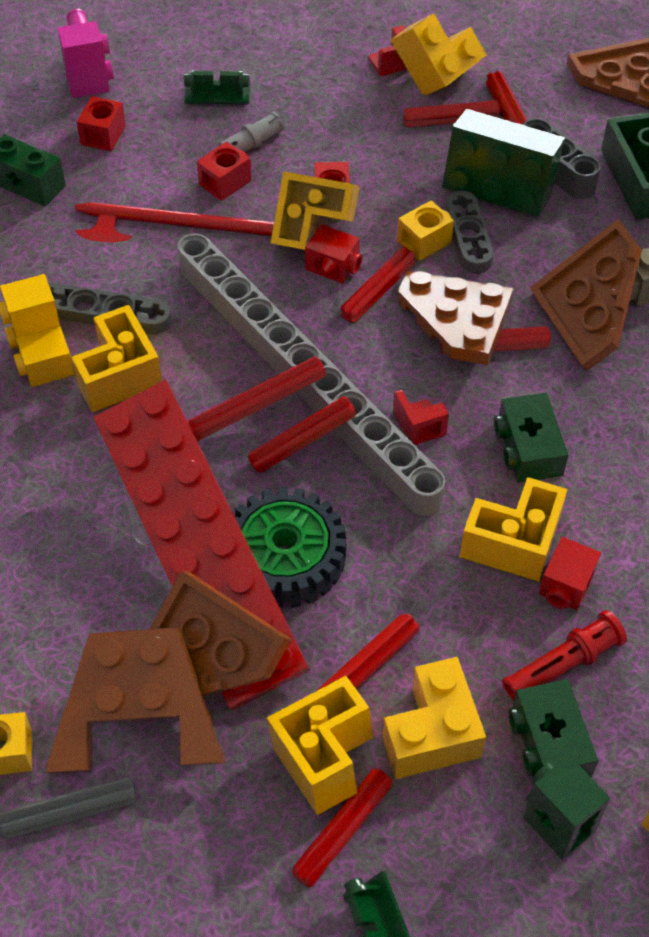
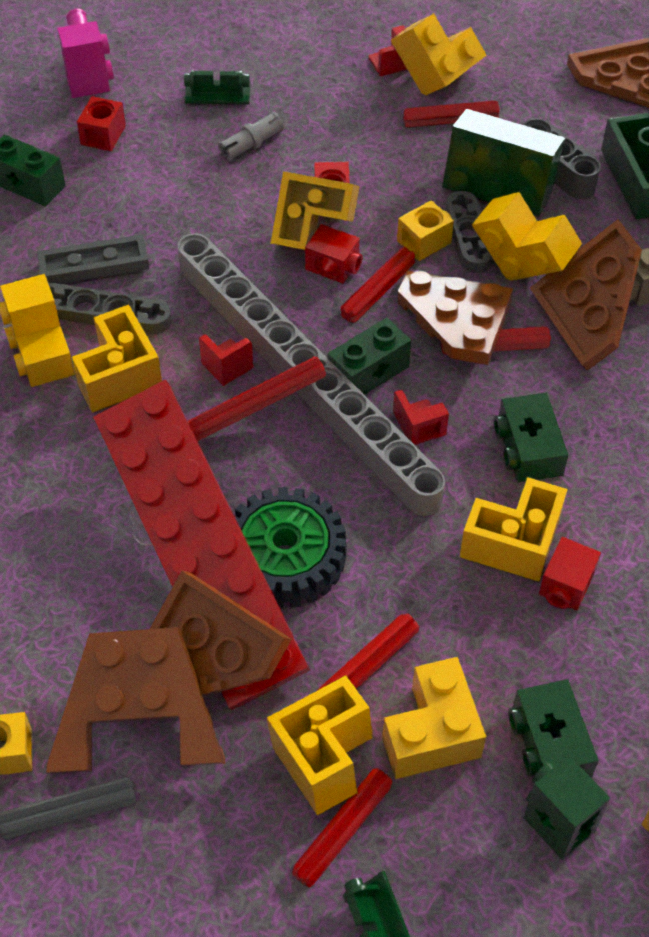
(93, 260): none -> dark grey plate
(110, 213): red piece -> none
(224, 171): red brick -> none
(226, 360): none -> red panel
(302, 434): red axle -> none
(373, 355): none -> dark green brick
(507, 102): red axle -> none
(523, 244): none -> yellow brick
(584, 649): red pin -> none

